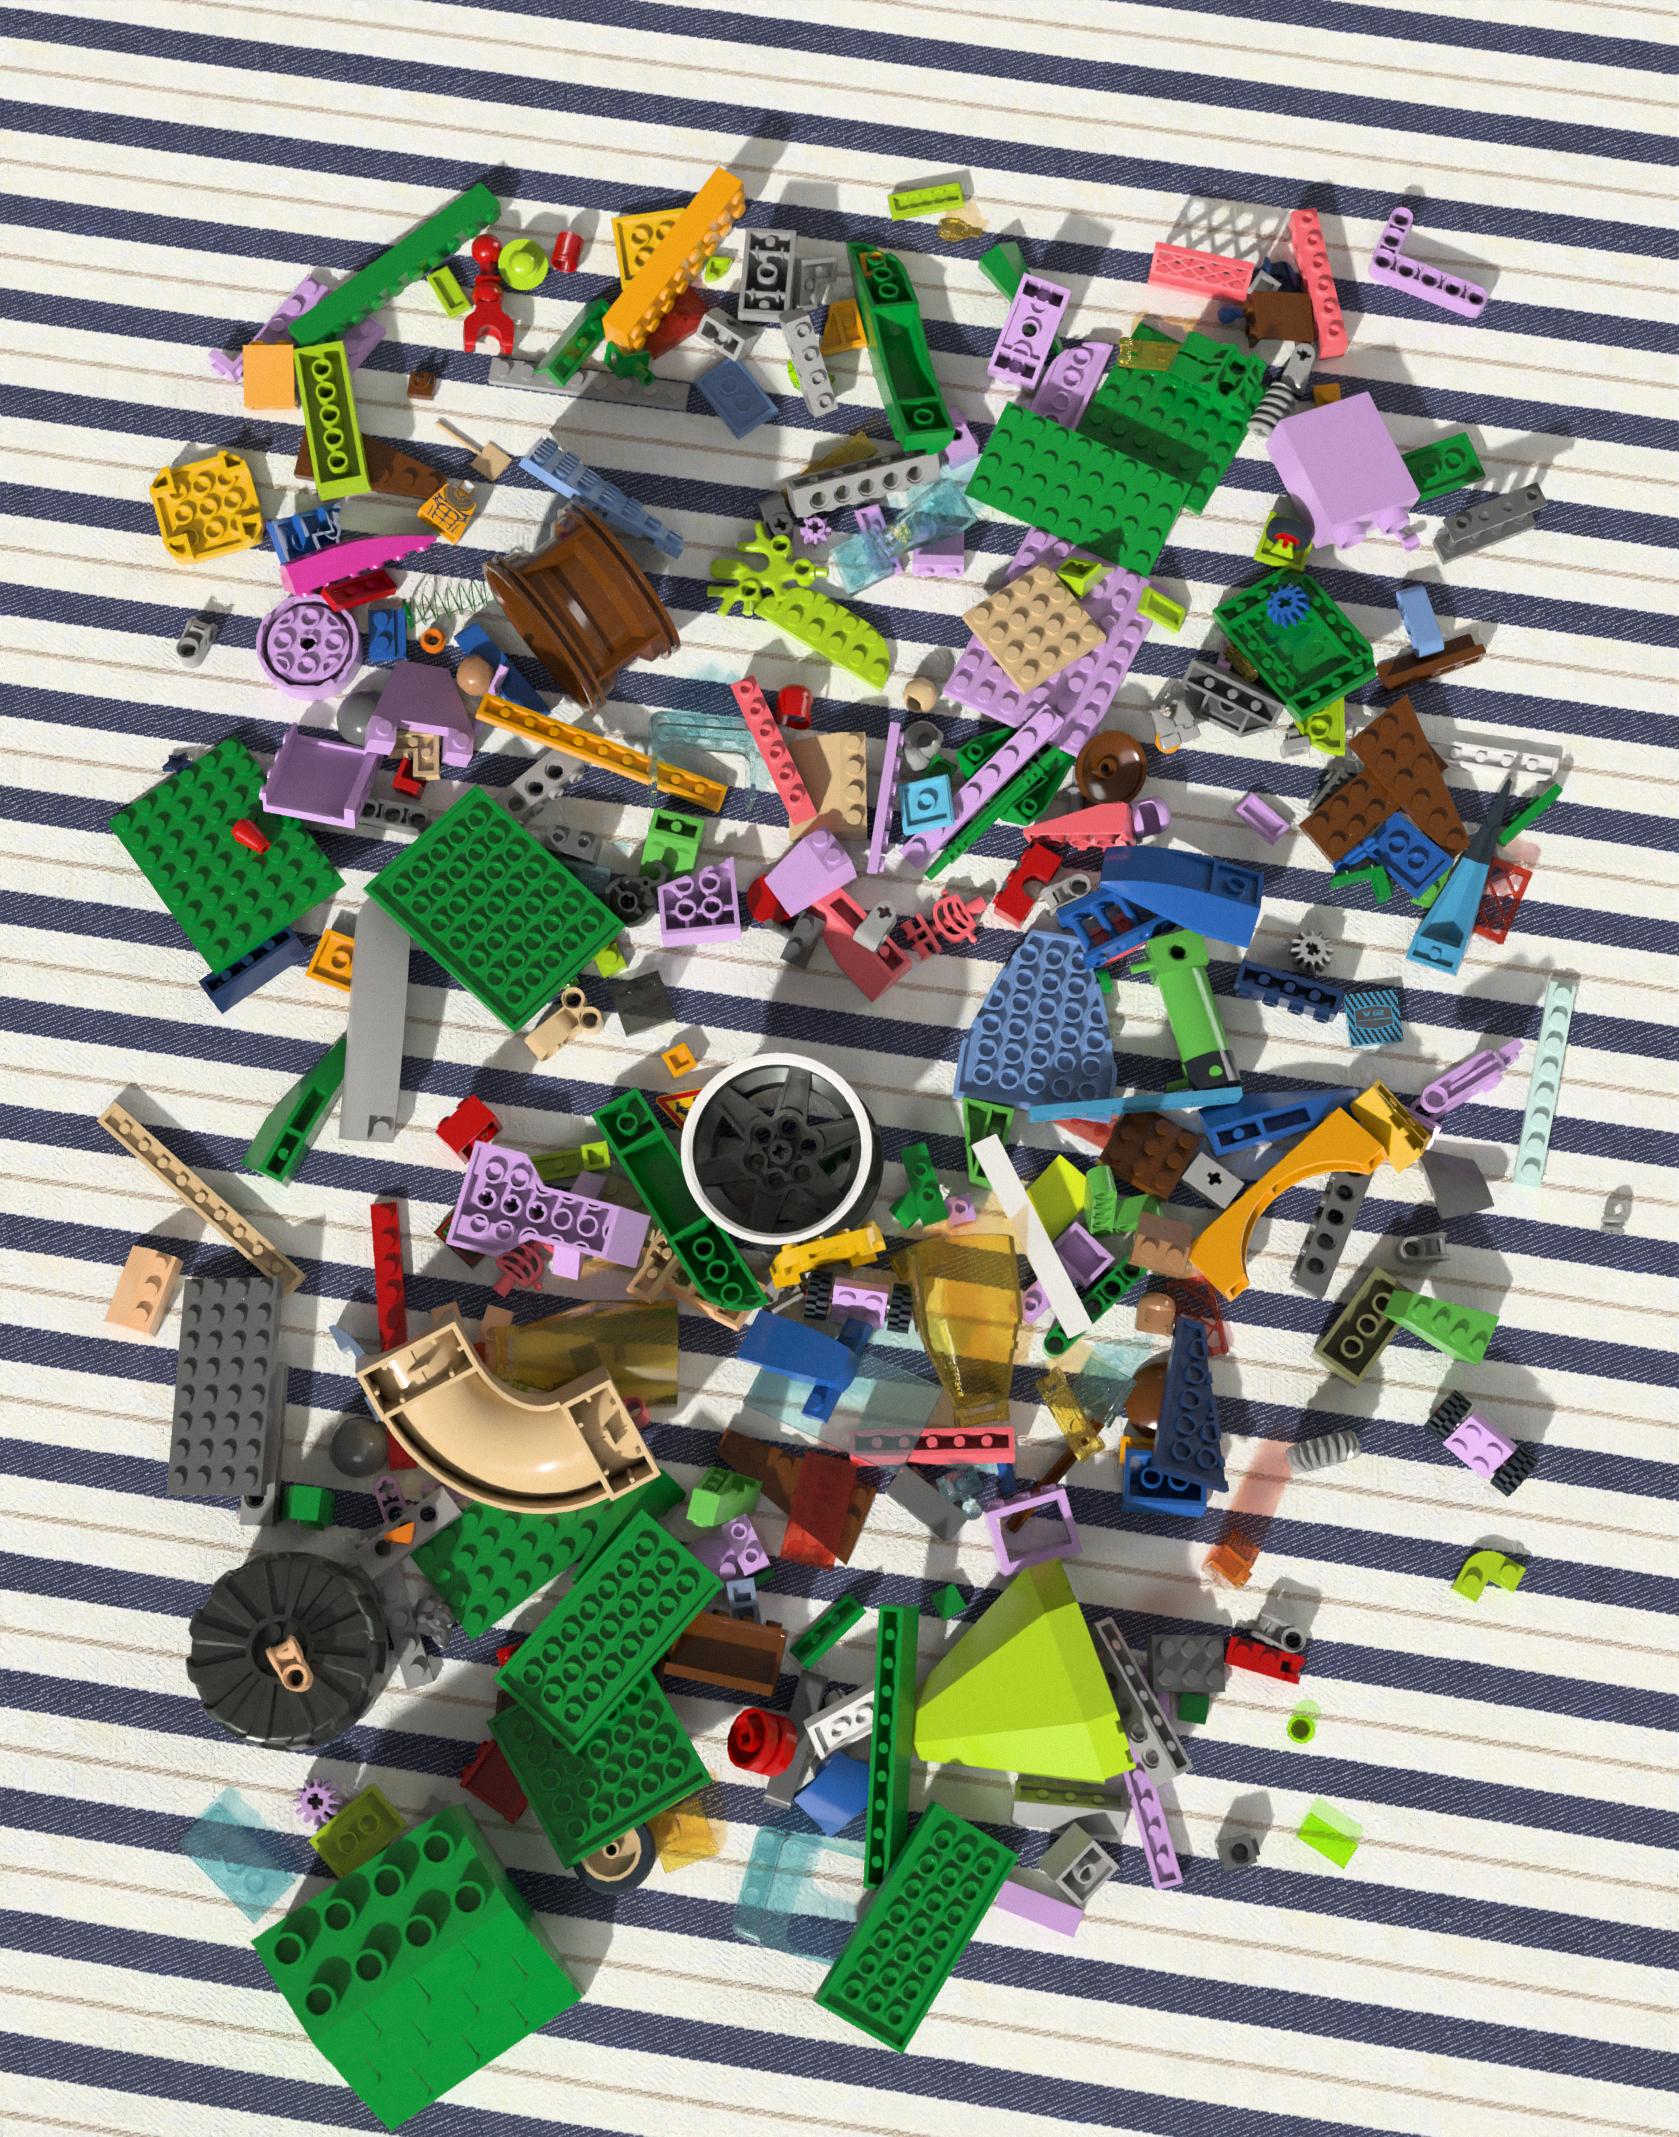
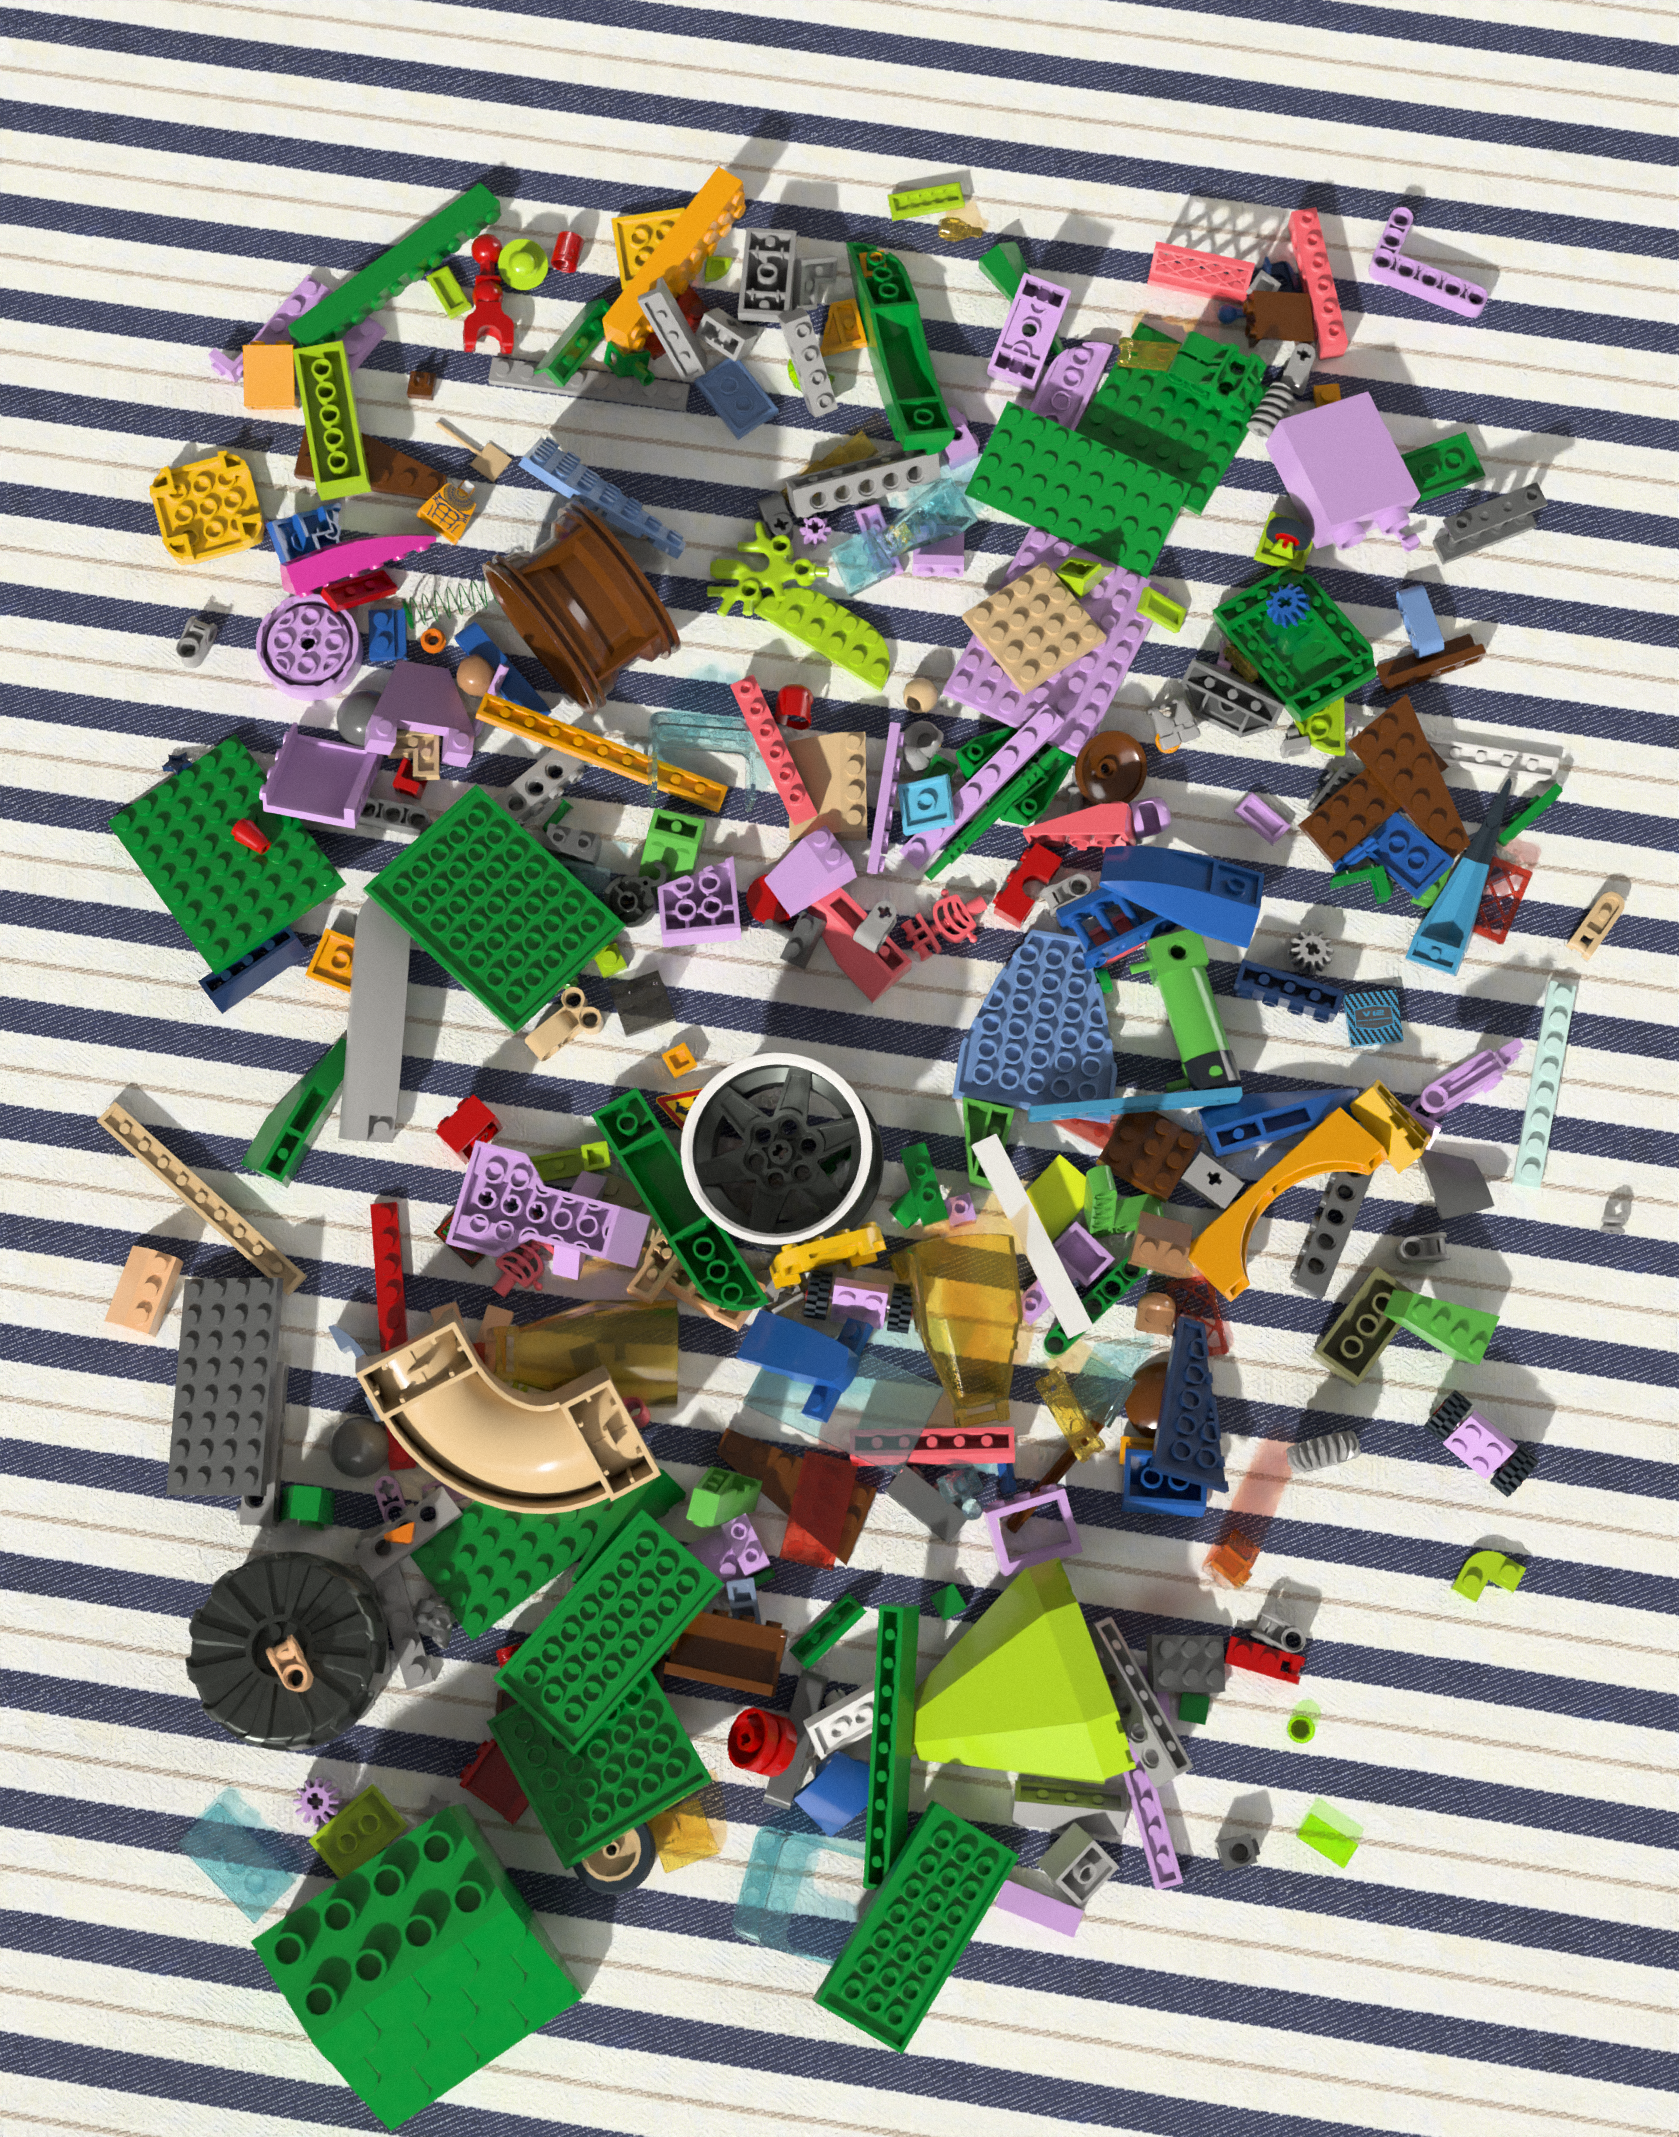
(558, 814): none -> green piece
(673, 331): none -> light grey panel
(1597, 924): none -> tan plate

